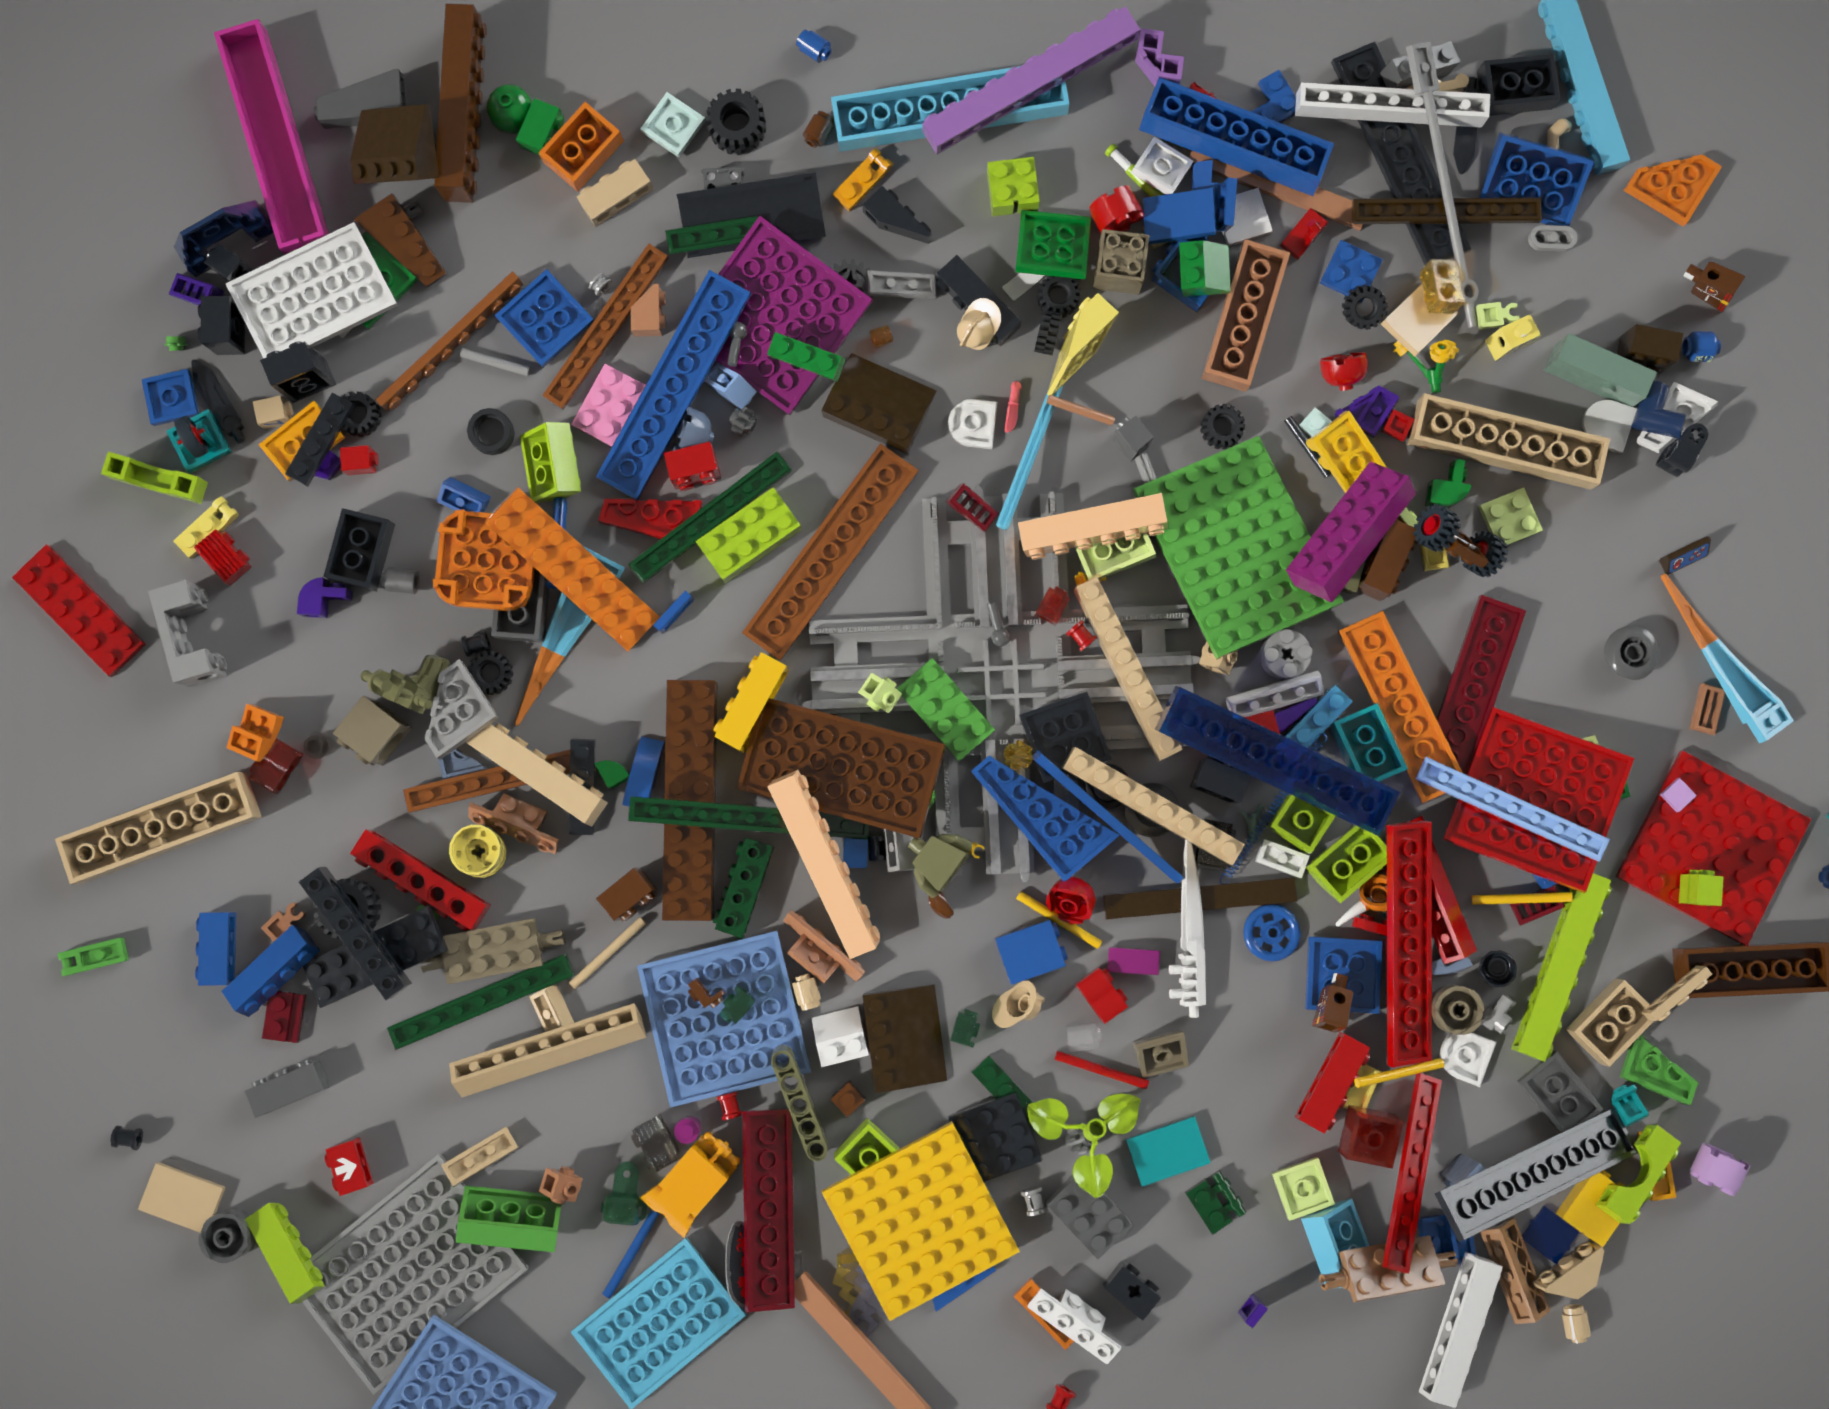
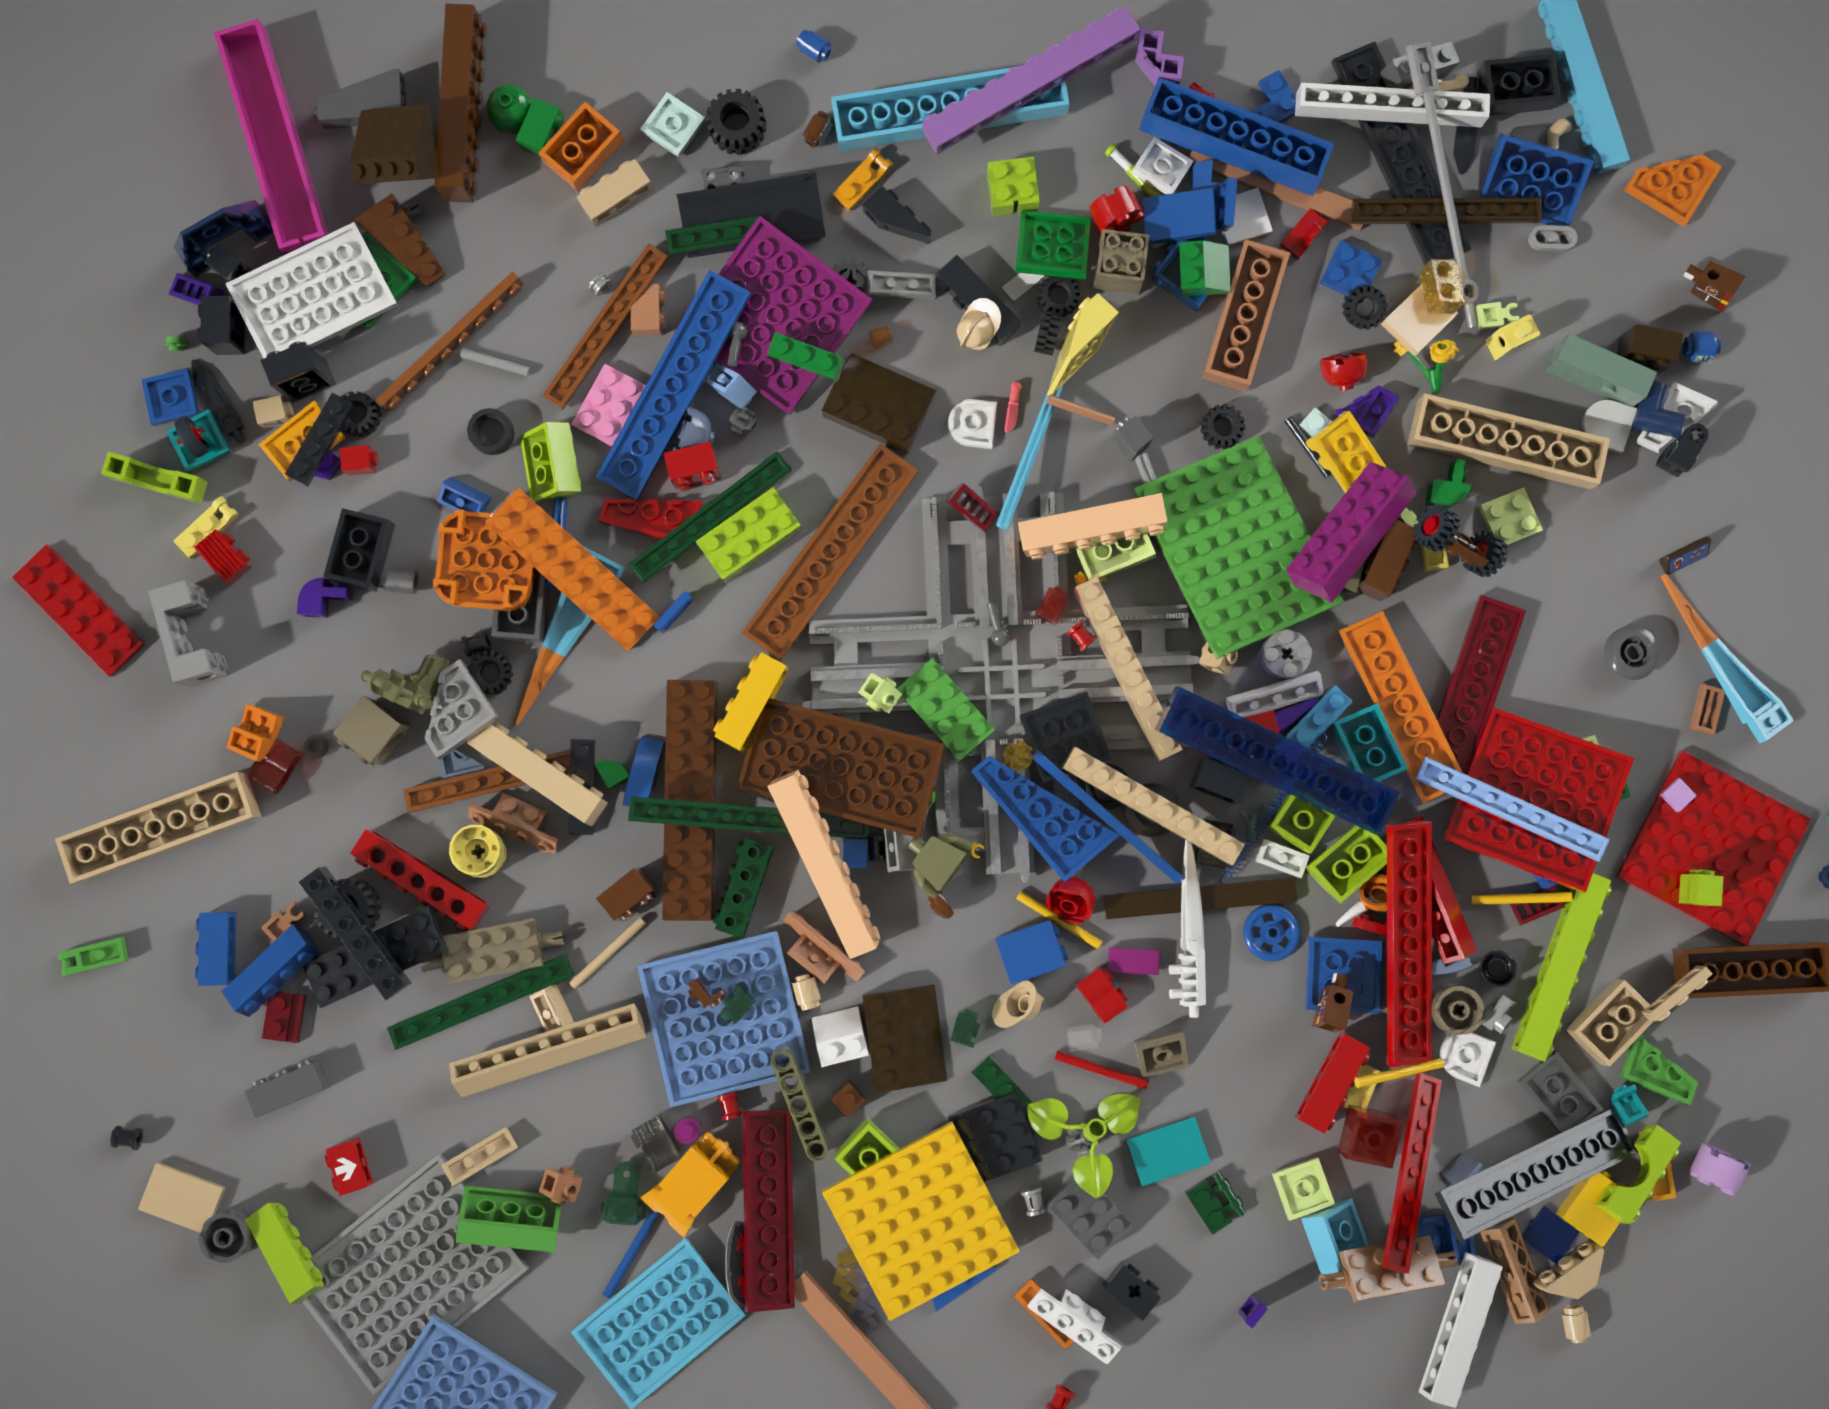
(544, 318): blue plate -> none
(1398, 425): red plate -> none

